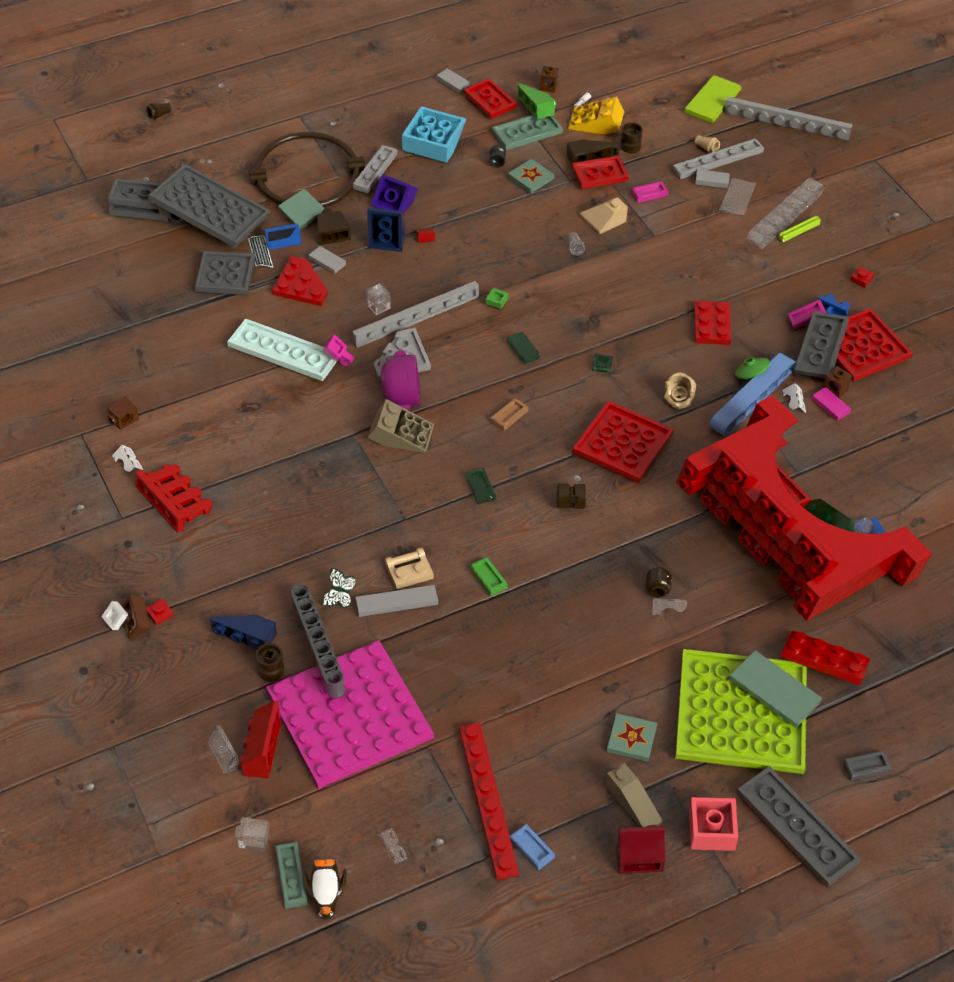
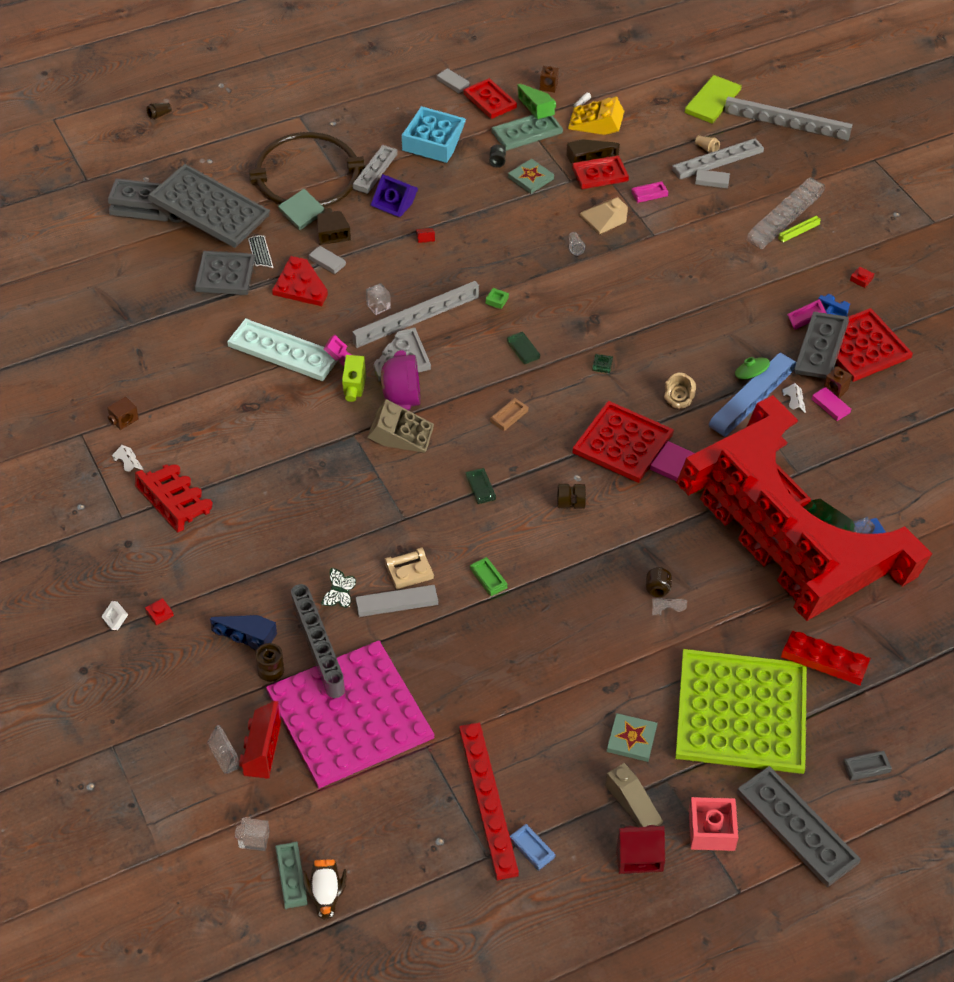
(137, 619): reddish brown slope -> none
(283, 236): blue slope -> none
(354, 382): none -> lime torso
(386, 229): dark blue slope -> none
(391, 846): clear piece -> none
(631, 137): dark brown wheel -> none
(670, 460): none -> dark pink tile
(712, 322): red plate -> none
(737, 197): clear piece -> none
(775, 688): sand green tile -> none

